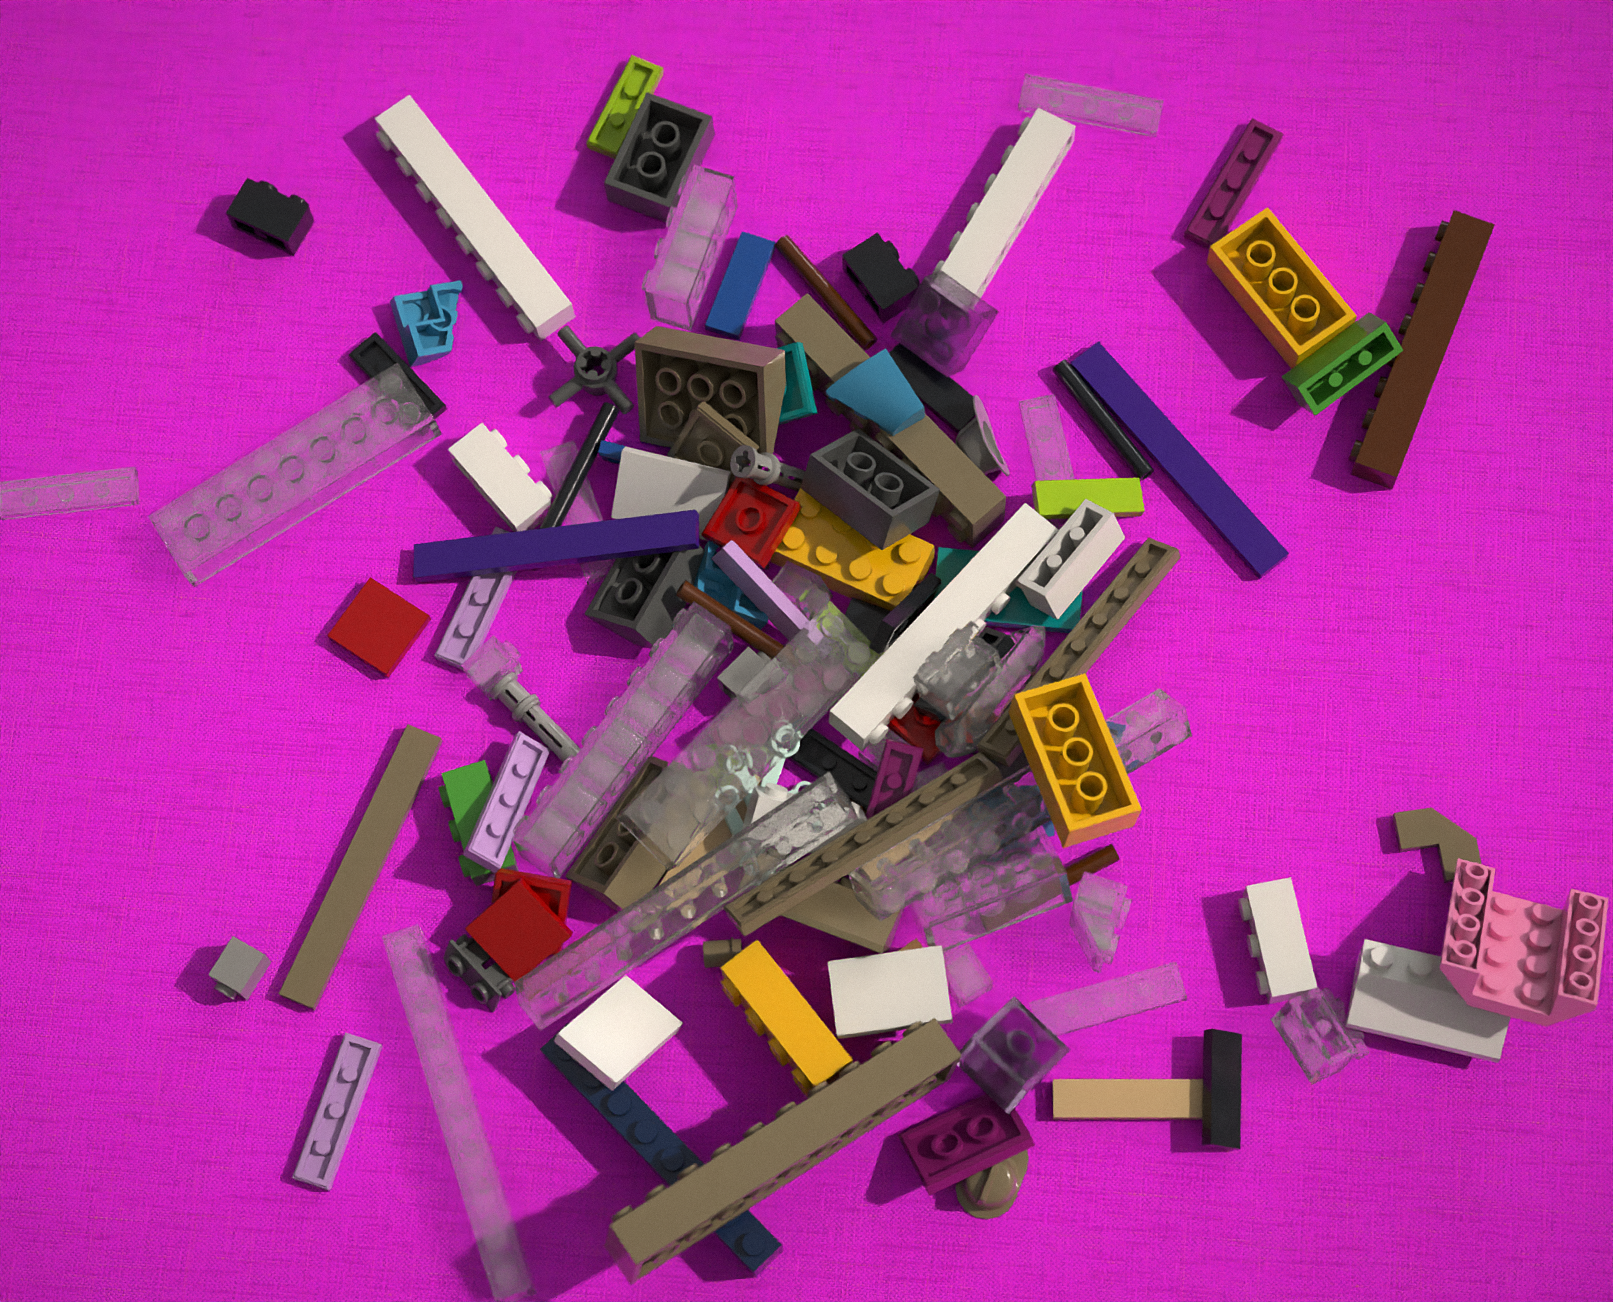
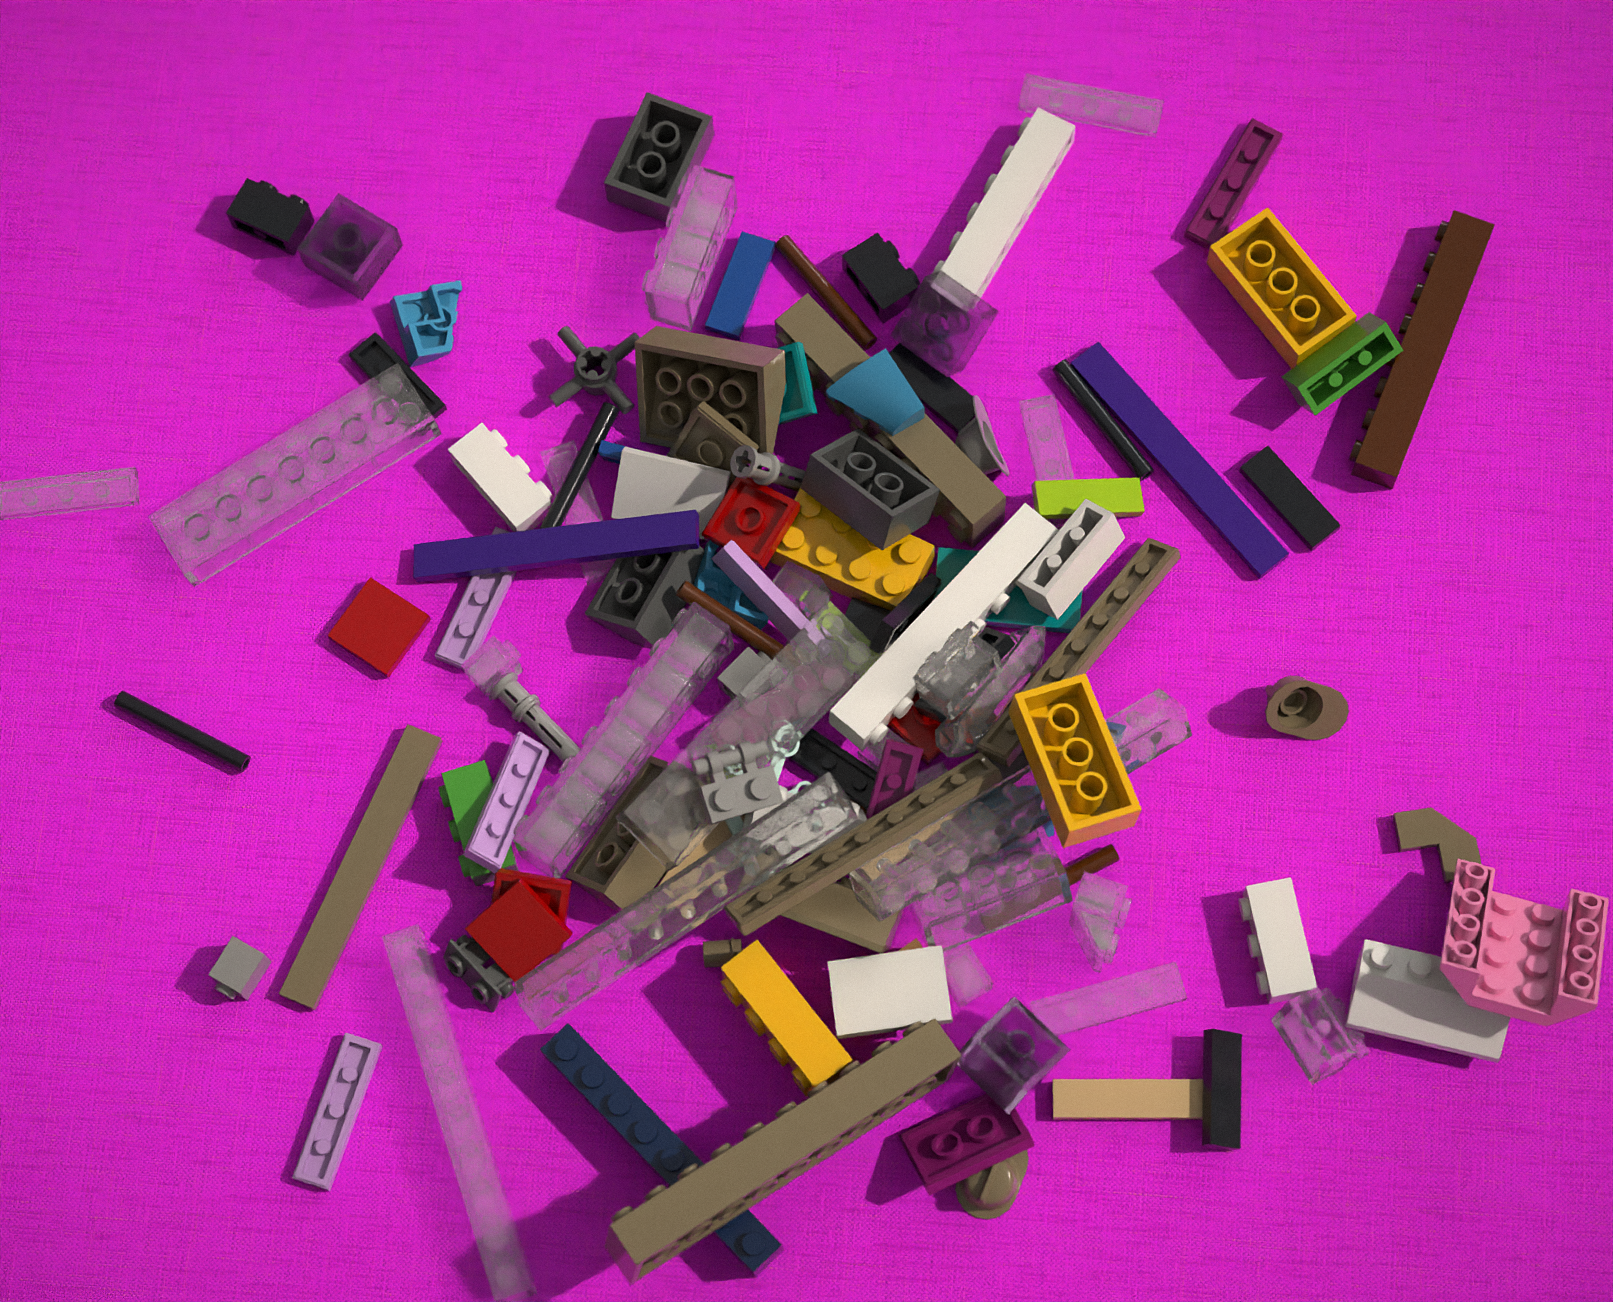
(182, 731): none -> black piece
(350, 246): none -> clear purple brick
(474, 218): white brick -> none
(618, 1032): white tile -> none
(622, 106): lime tile -> none
(741, 793): none -> light grey plate
(1289, 498): none -> black tile
(1305, 708): none -> dark tan piece

